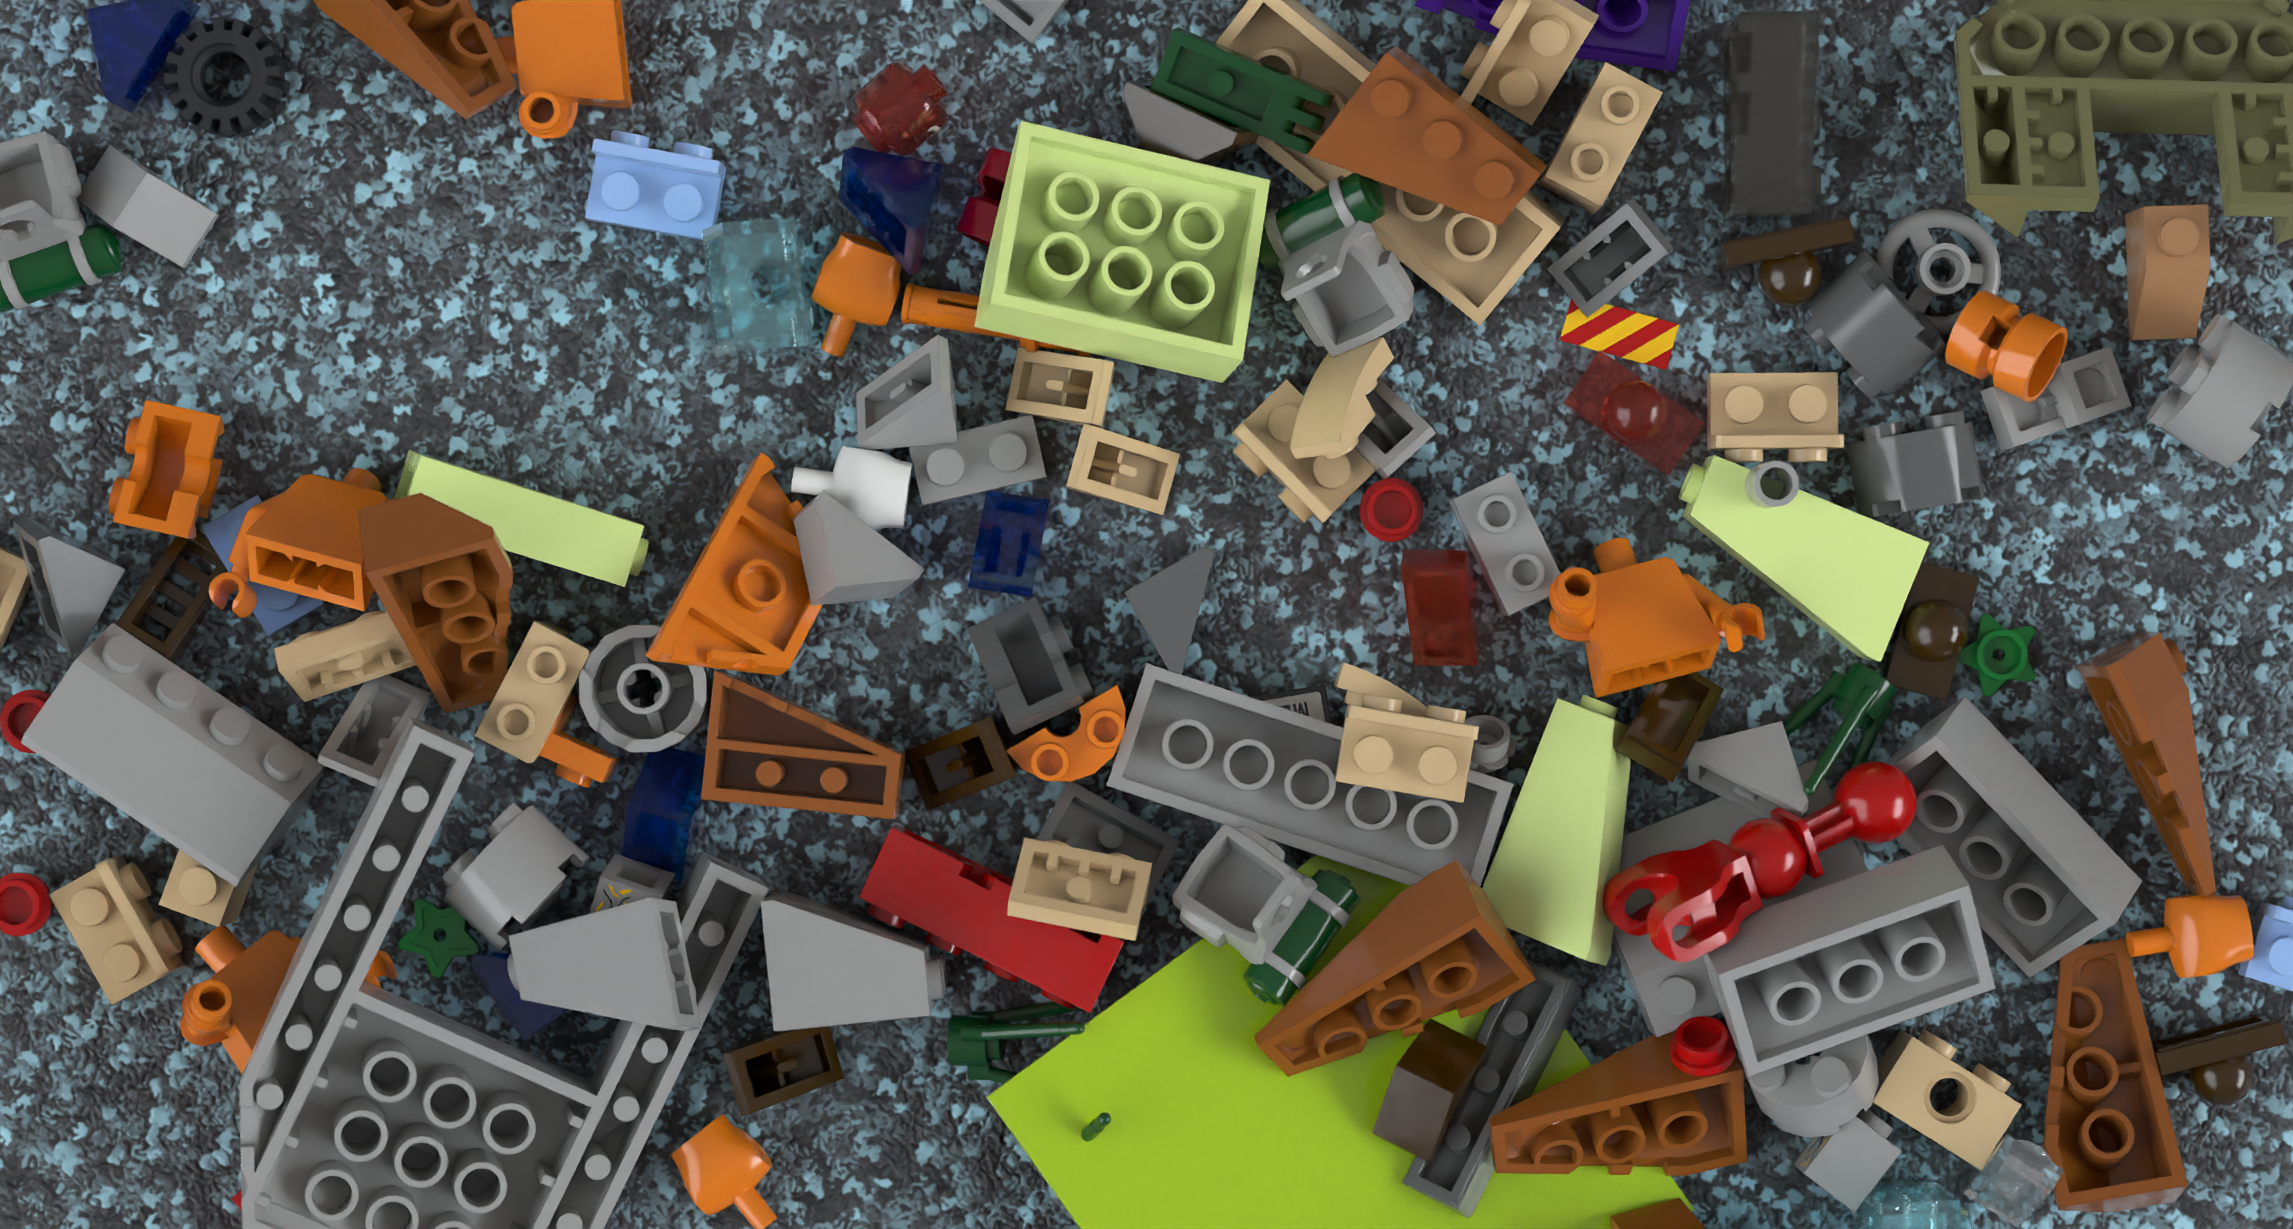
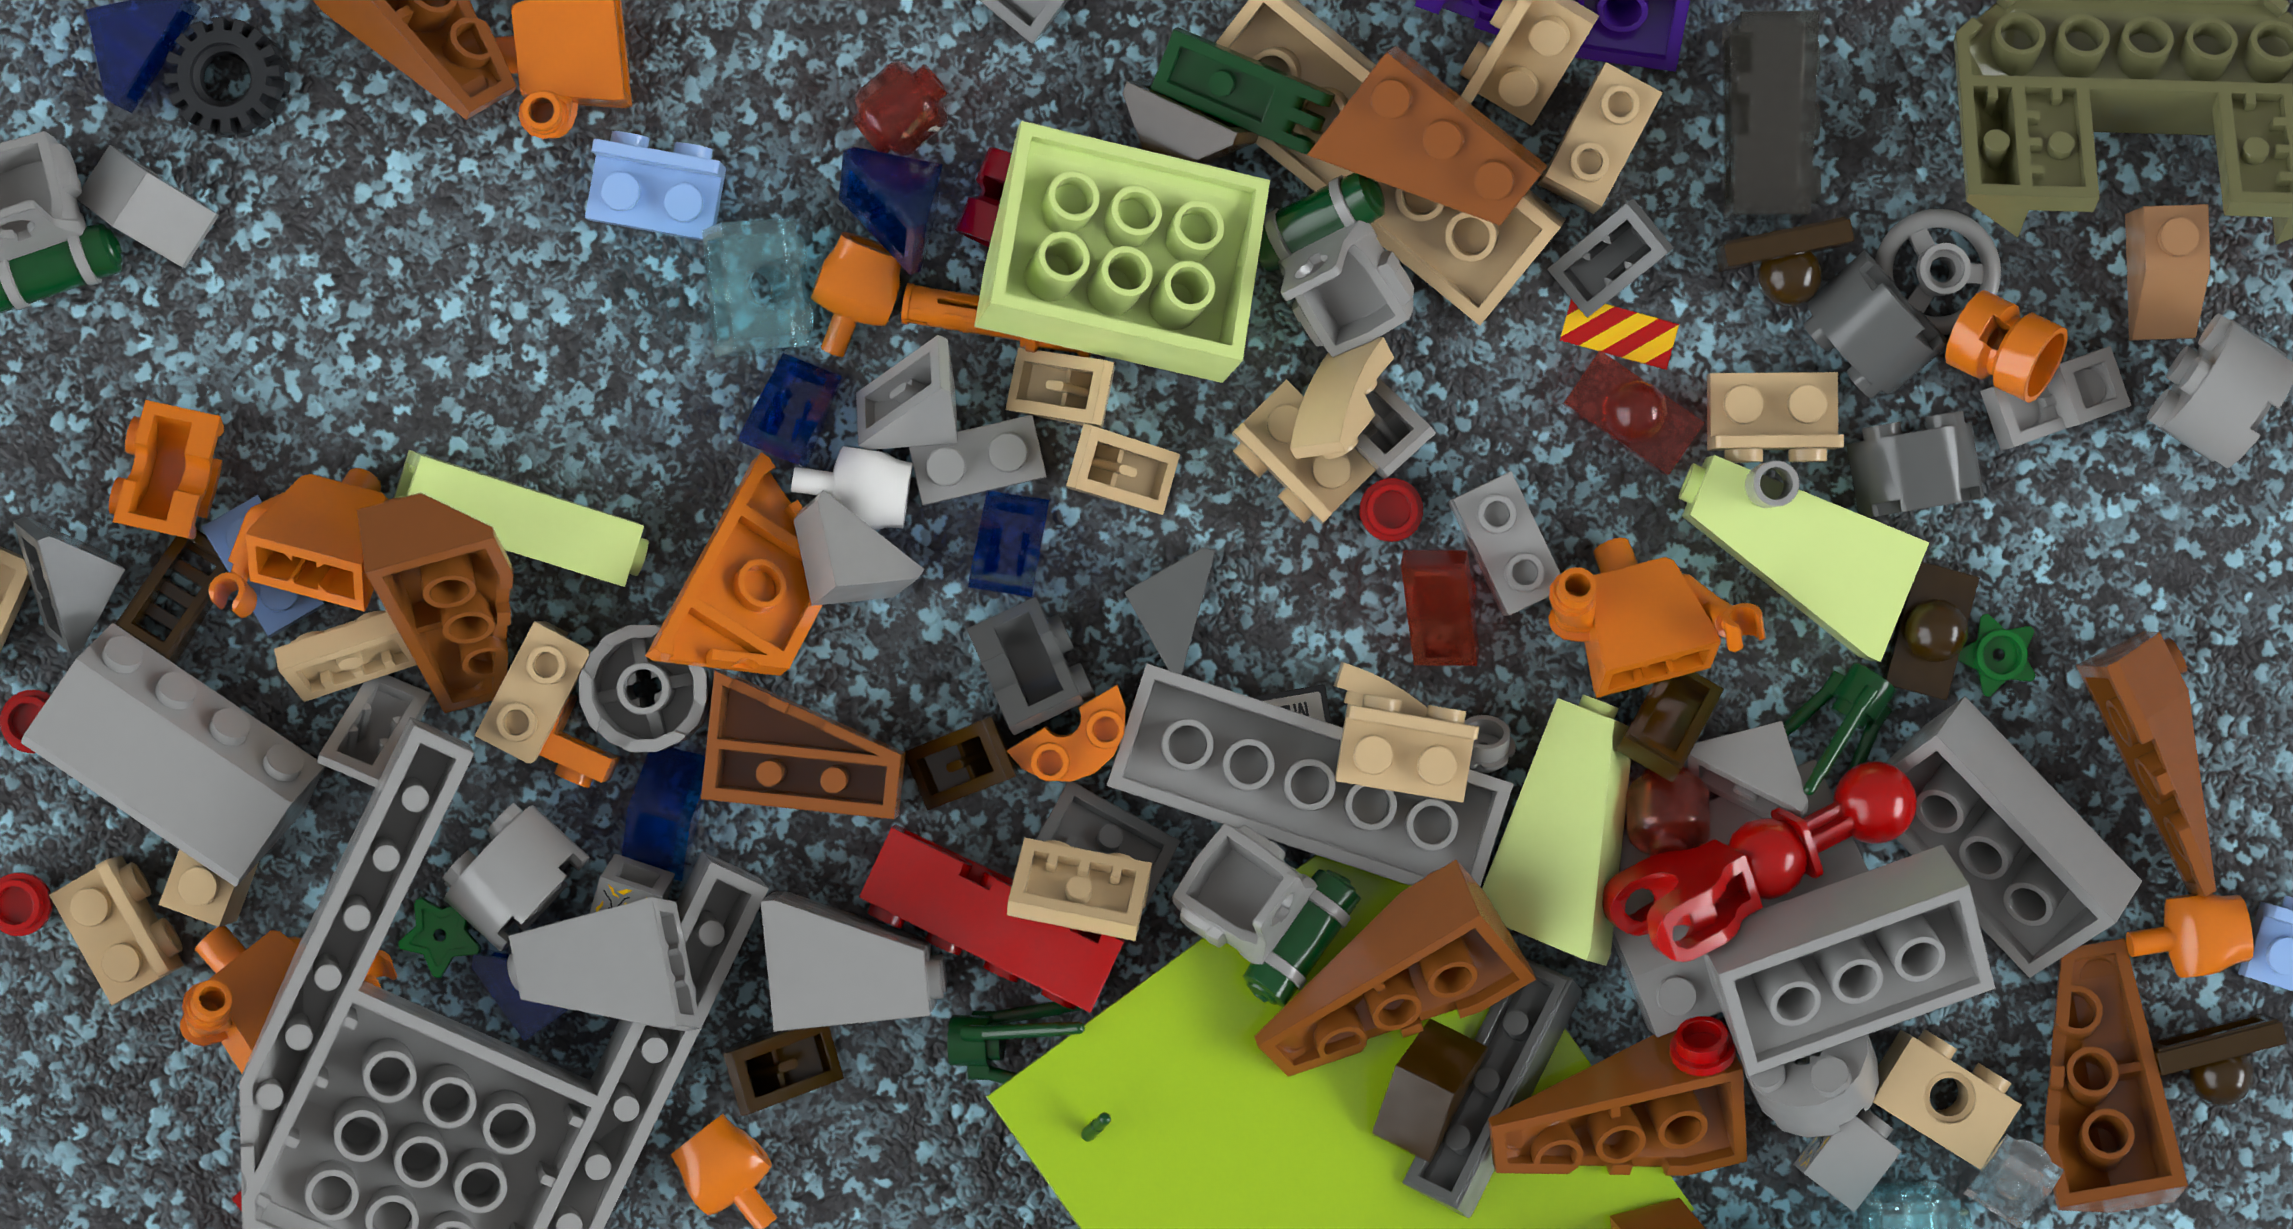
(791, 410): none -> clear blue slope
(1668, 814): none -> clear red head

